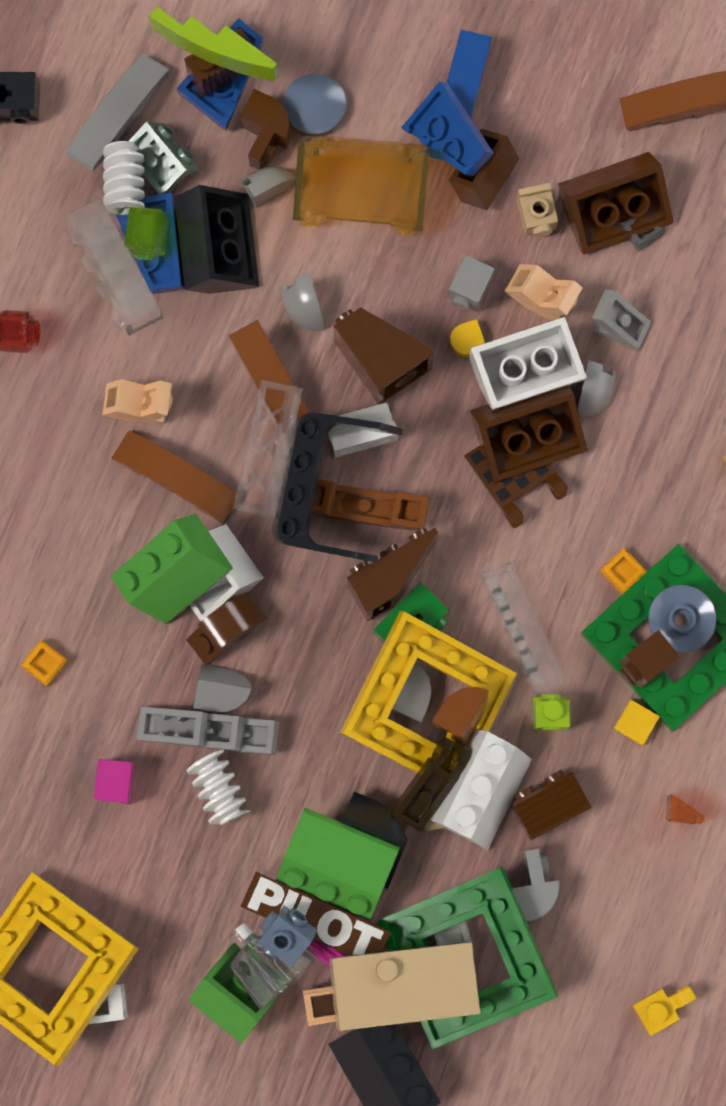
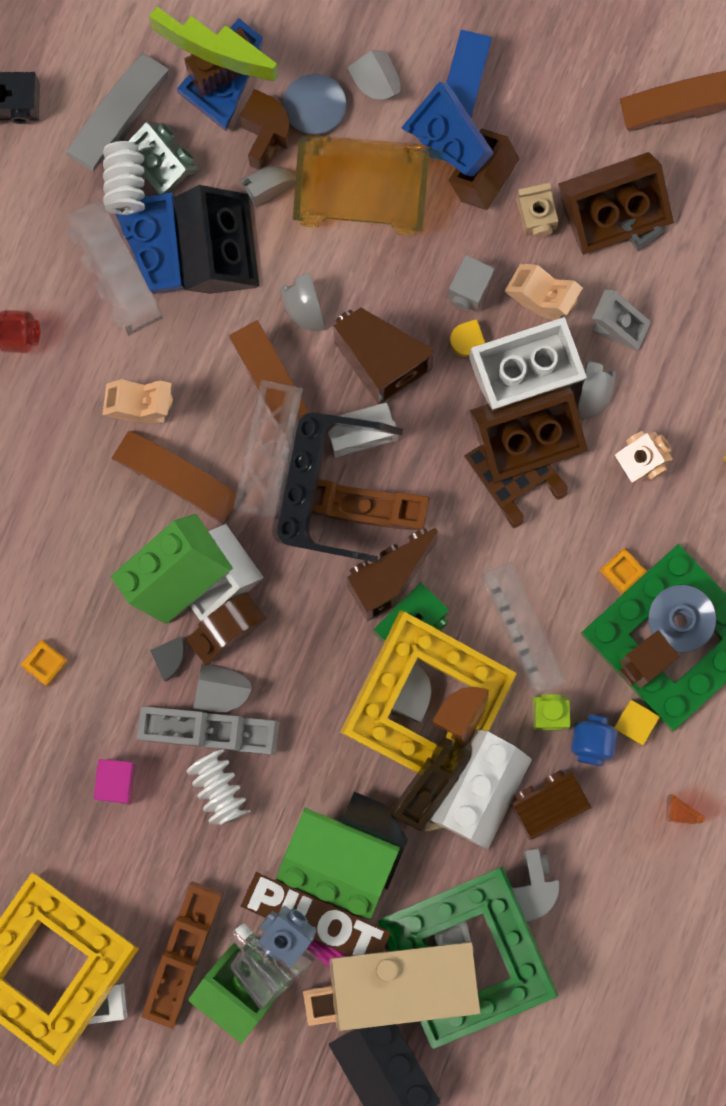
(146, 232): clear neon green brick -> none
(169, 657): none -> dark grey tile
(182, 955): none -> dark orange slope
(376, 75): none -> light grey brick
(594, 741): none -> blue head
(637, 463): none -> light nougat brick
(658, 1009): yellow plate -> none

